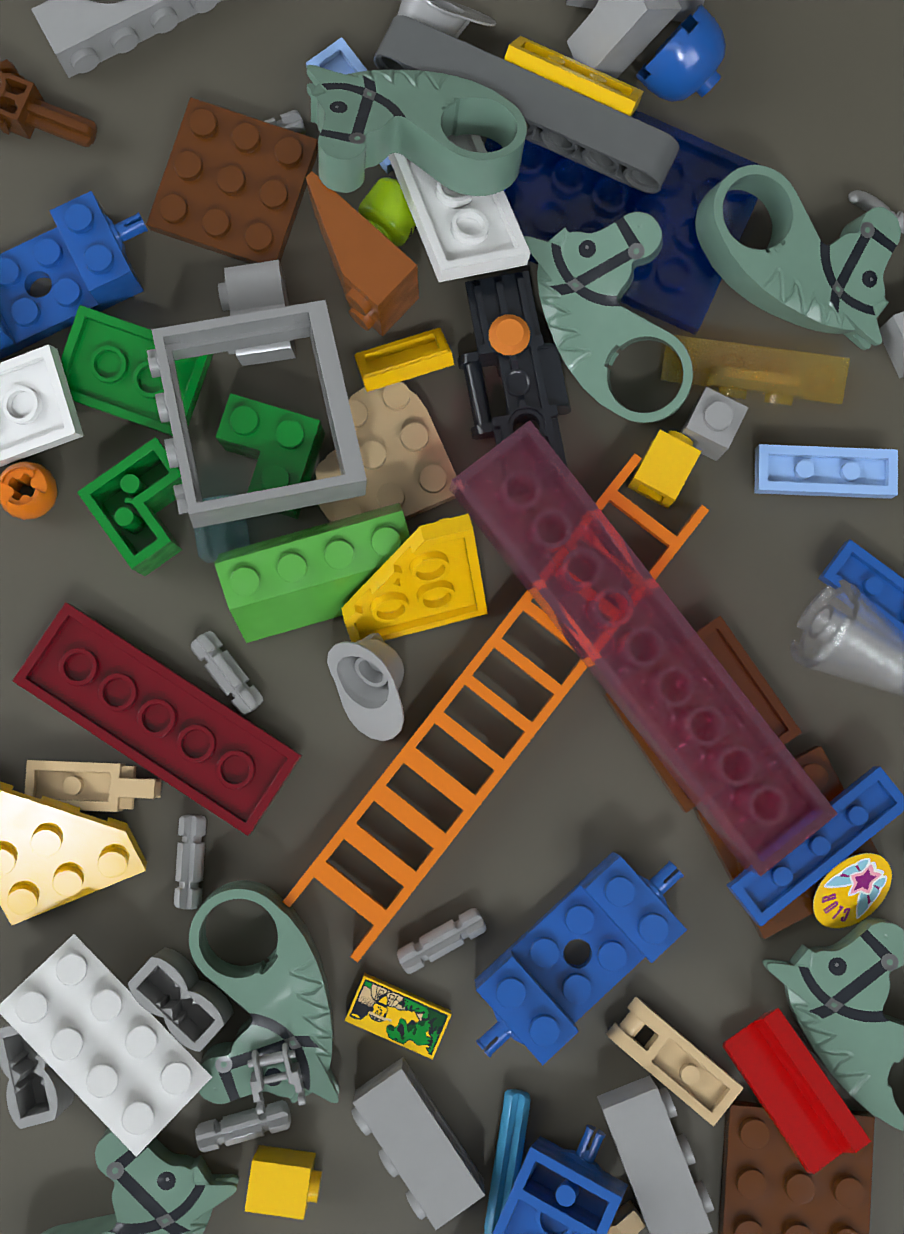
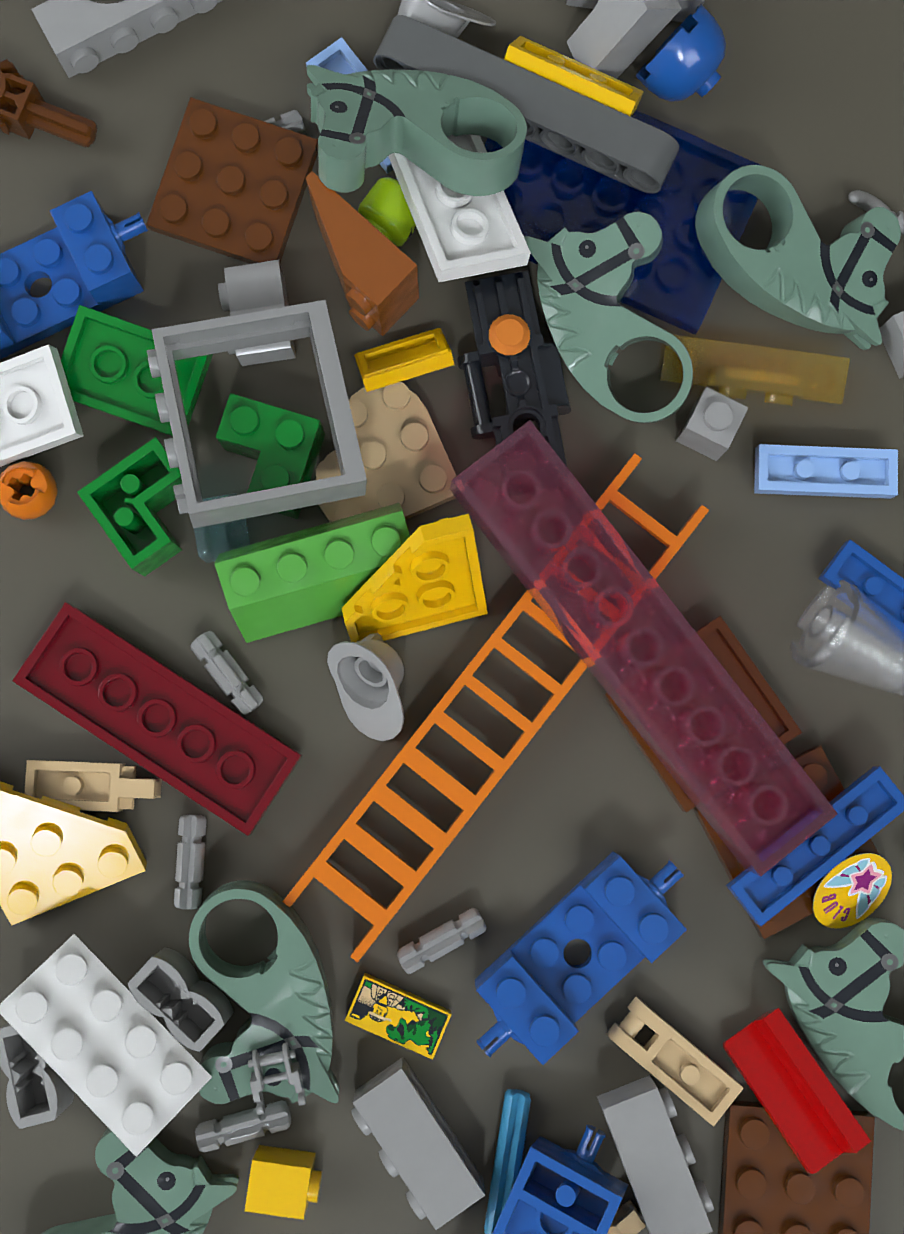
(665, 467): yellow brick -> none

